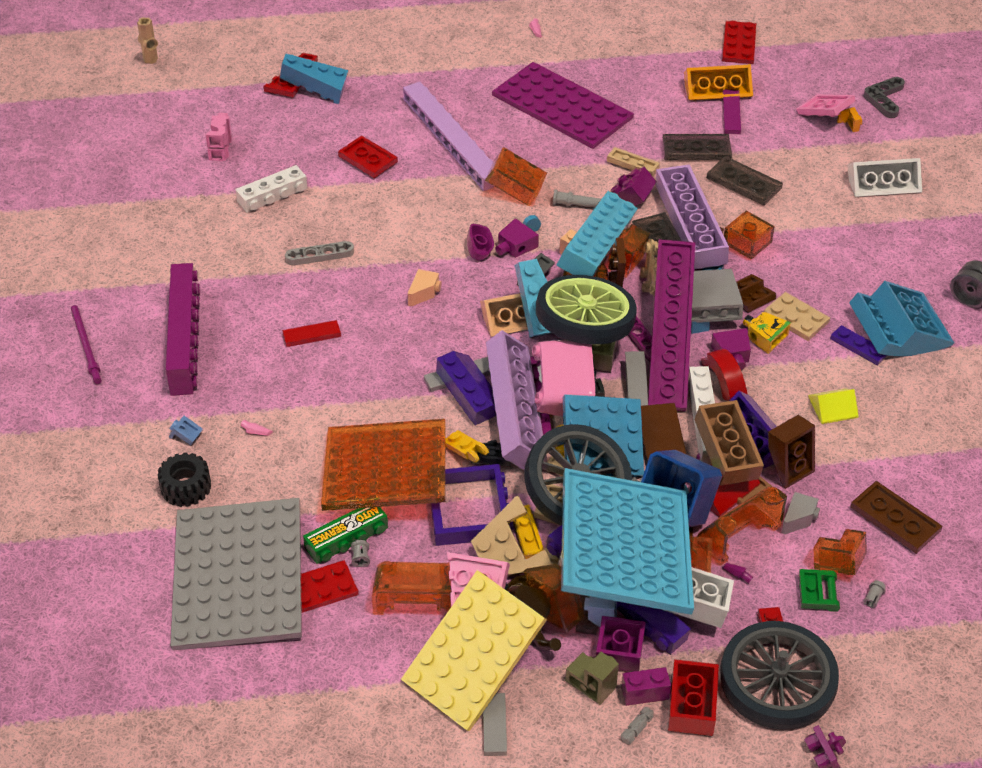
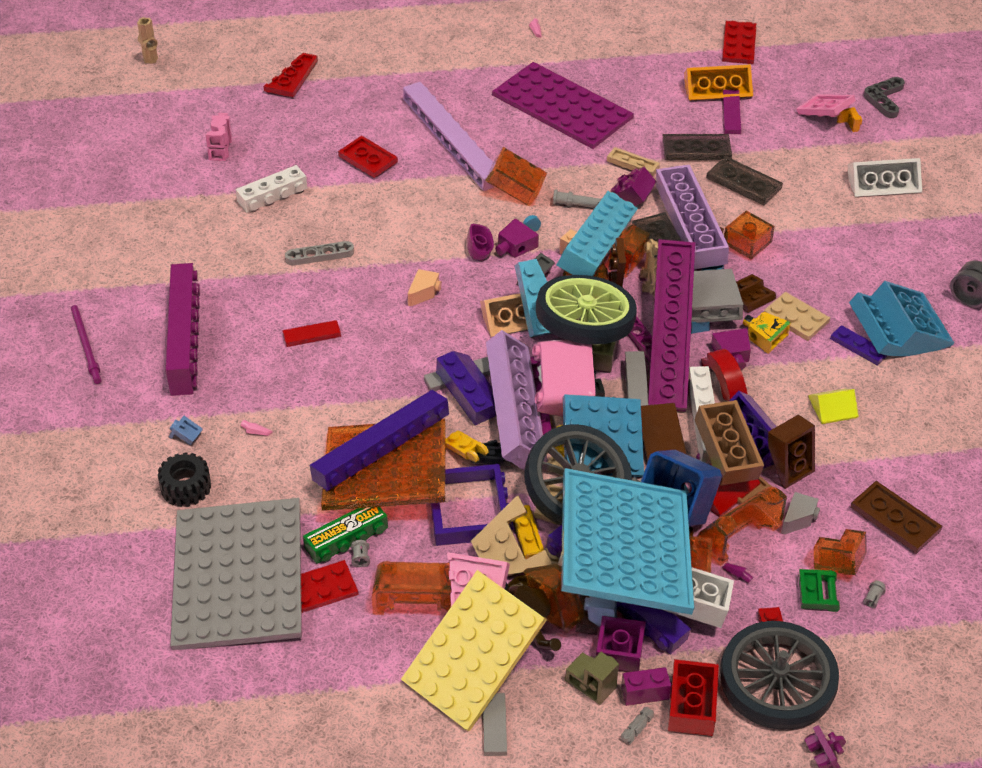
(314, 76): dark azure wedge -> none
(379, 440): none -> dark purple brick

